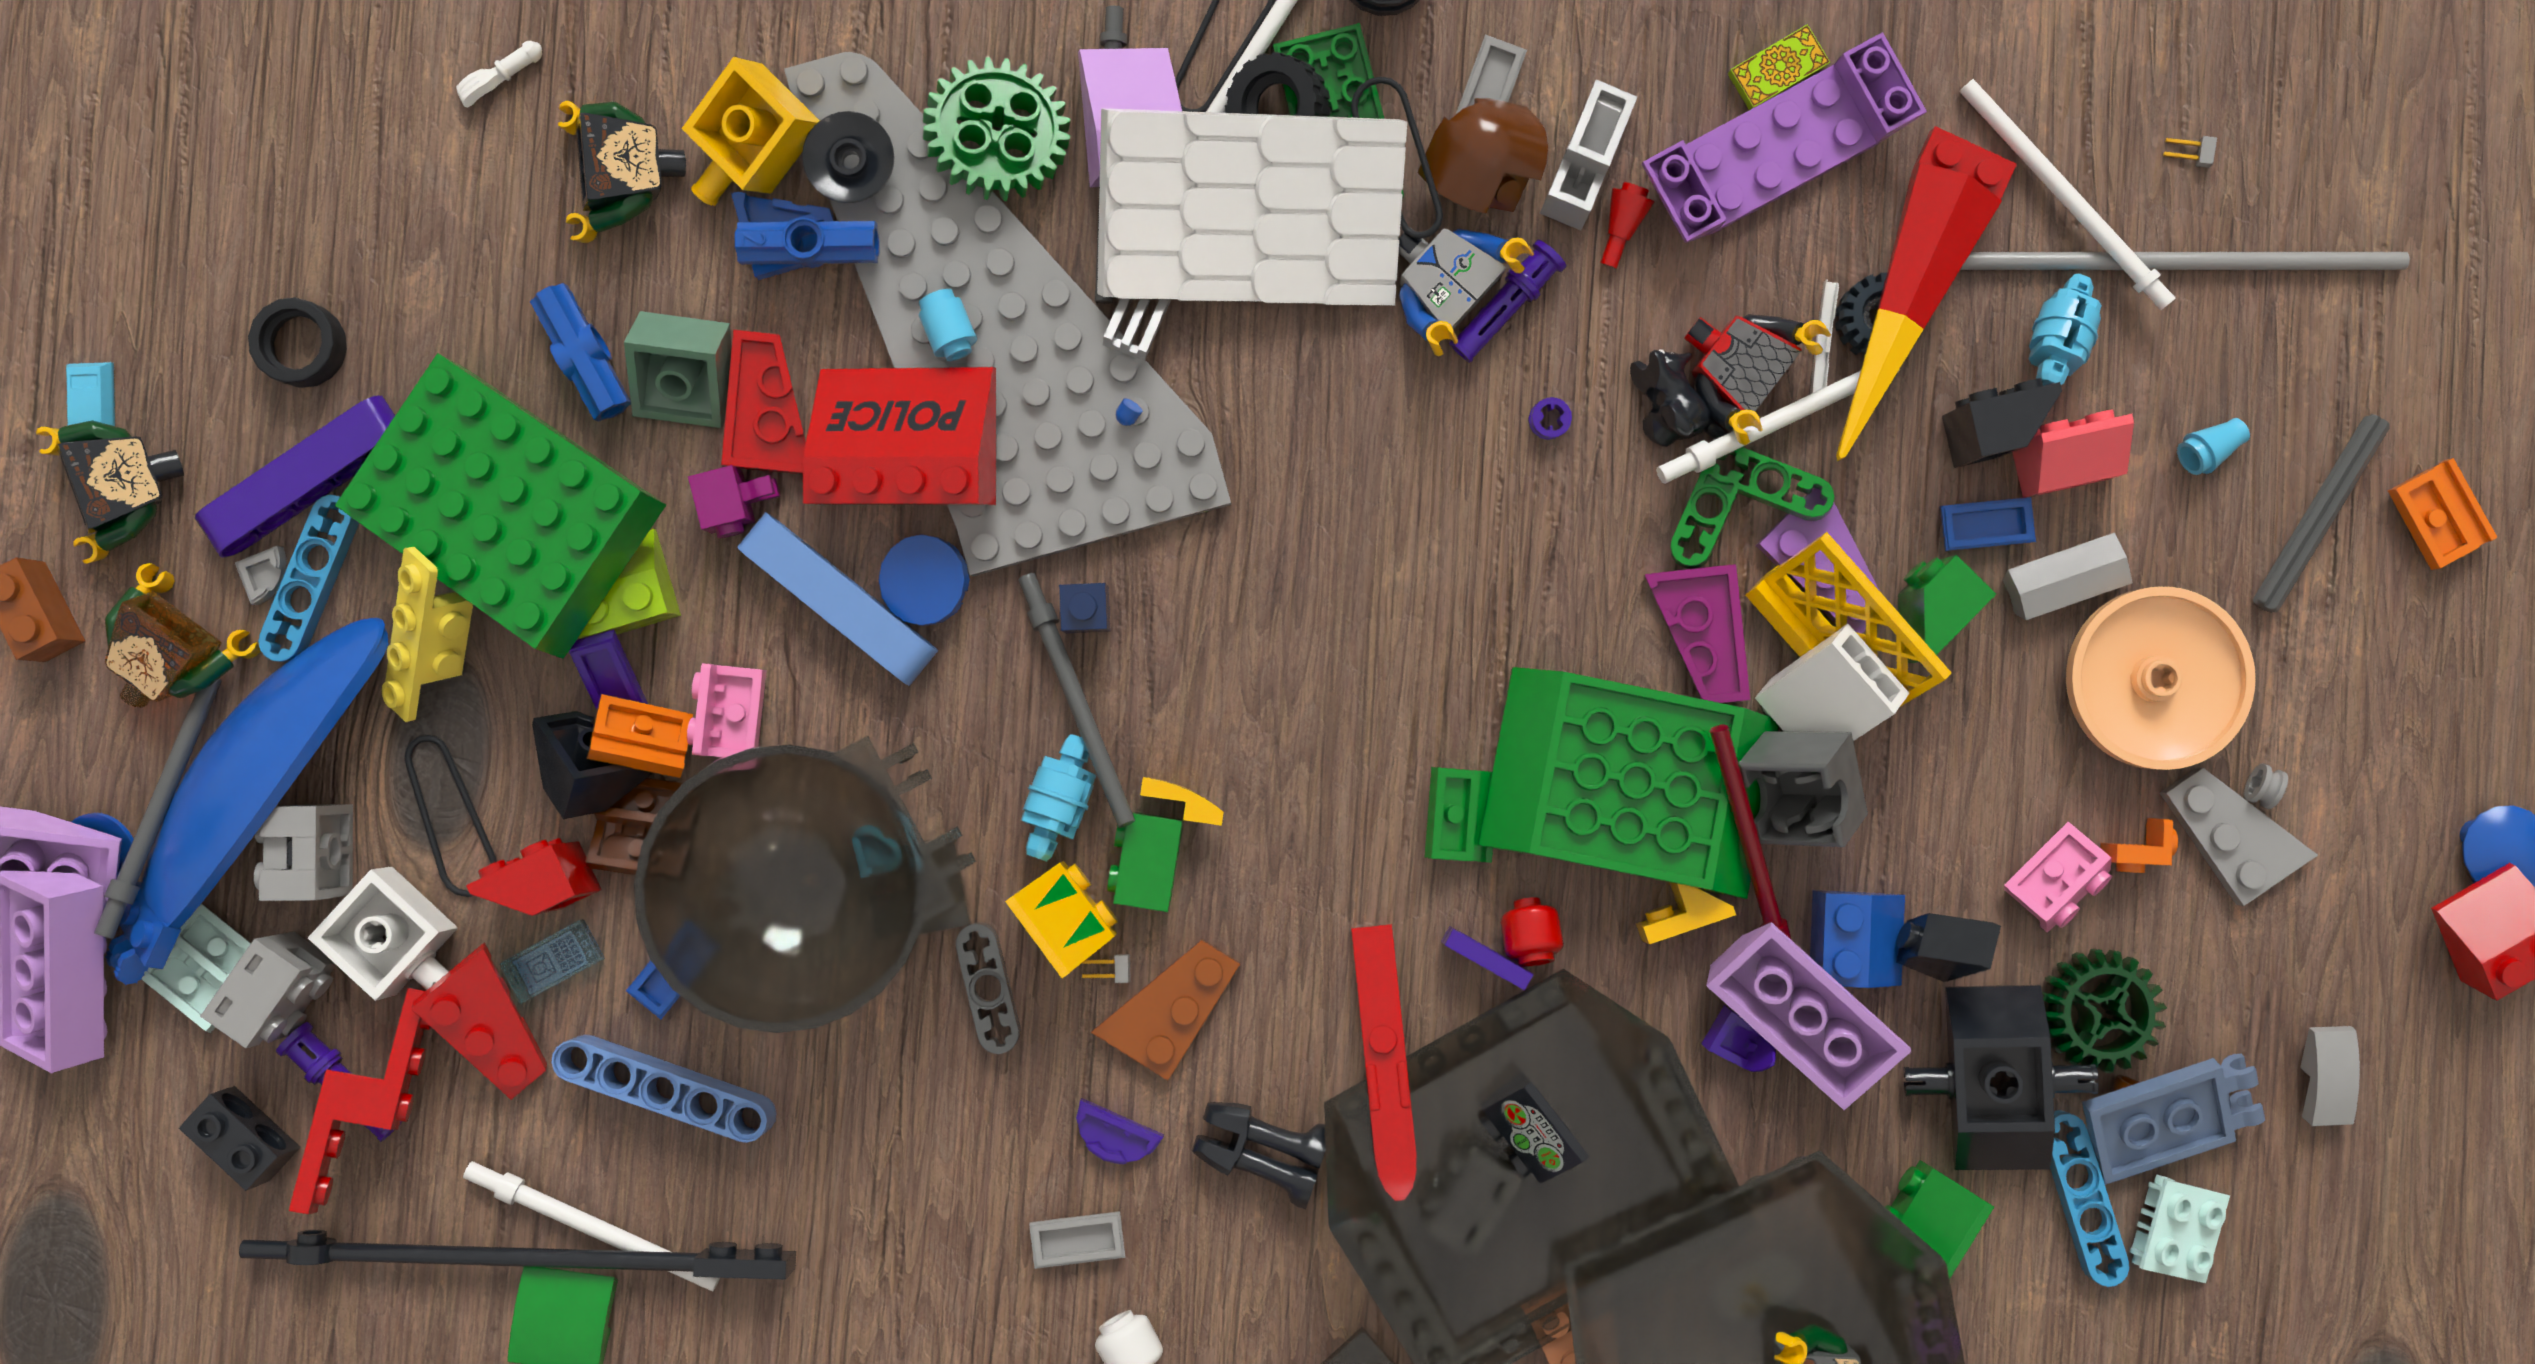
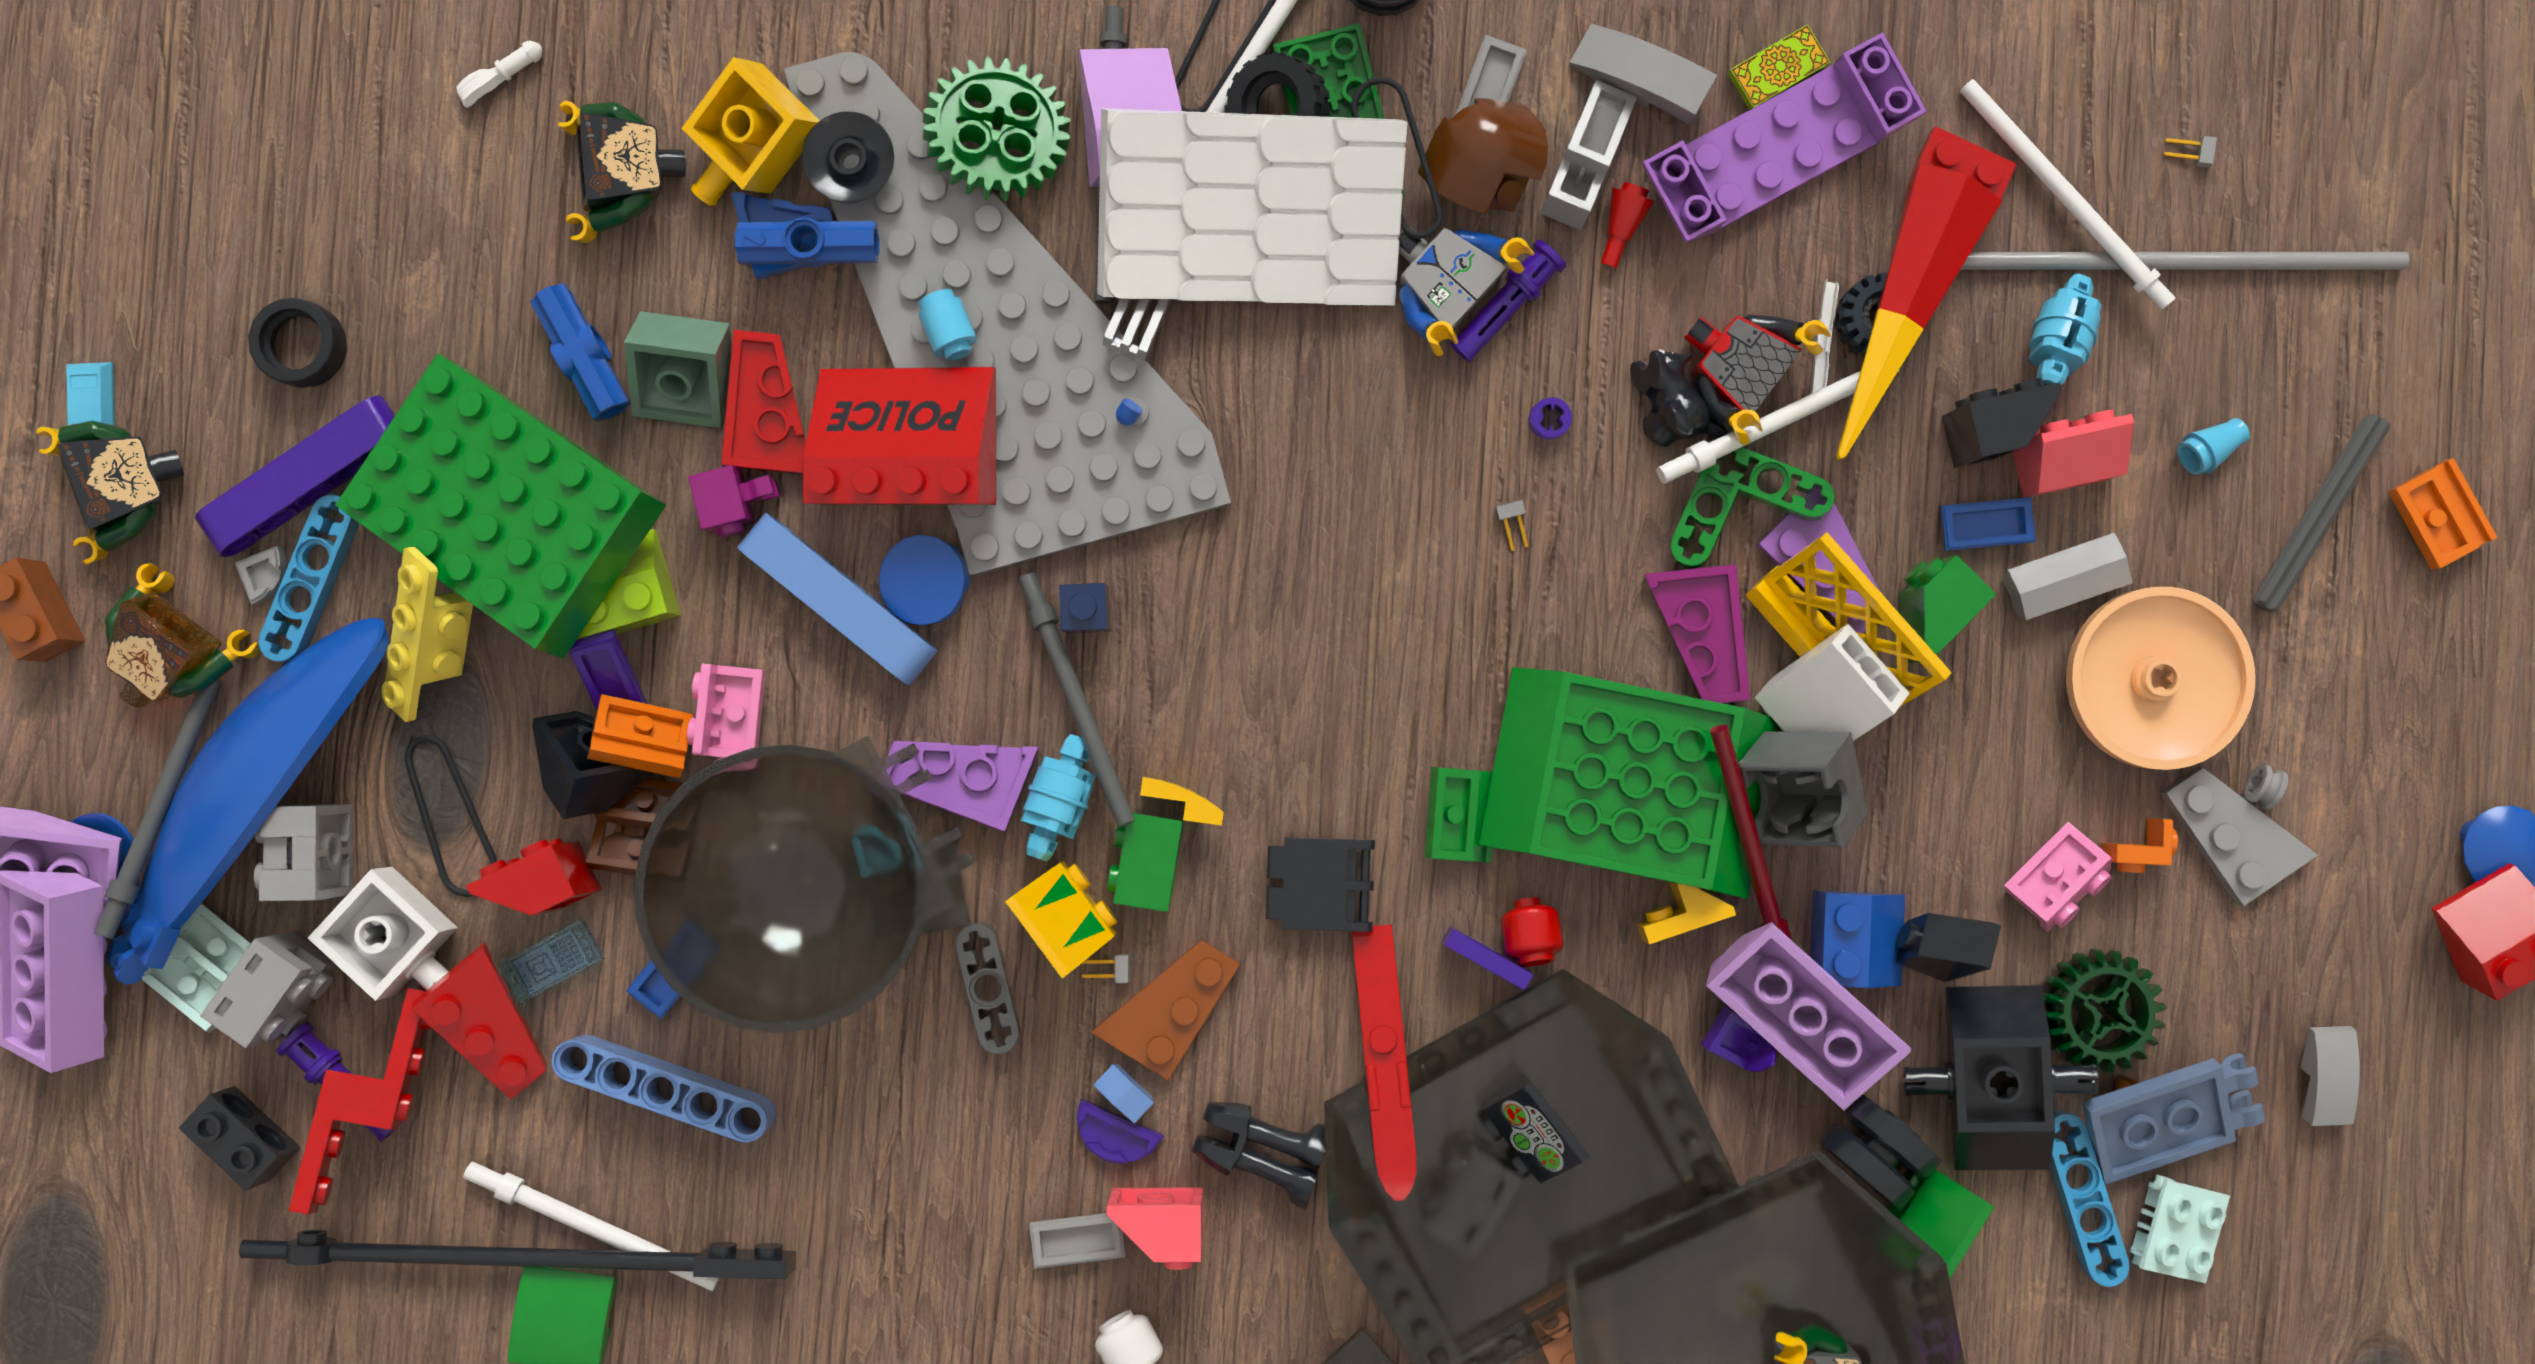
(968, 780): none -> medium lavender wing
(1124, 1092): none -> medium blue piece
(1161, 1222): none -> coral slope
(1319, 884): none -> black plate
(1508, 510): none -> light grey piece
(1643, 71): none -> light grey slope
(1881, 1150): none -> black wheel

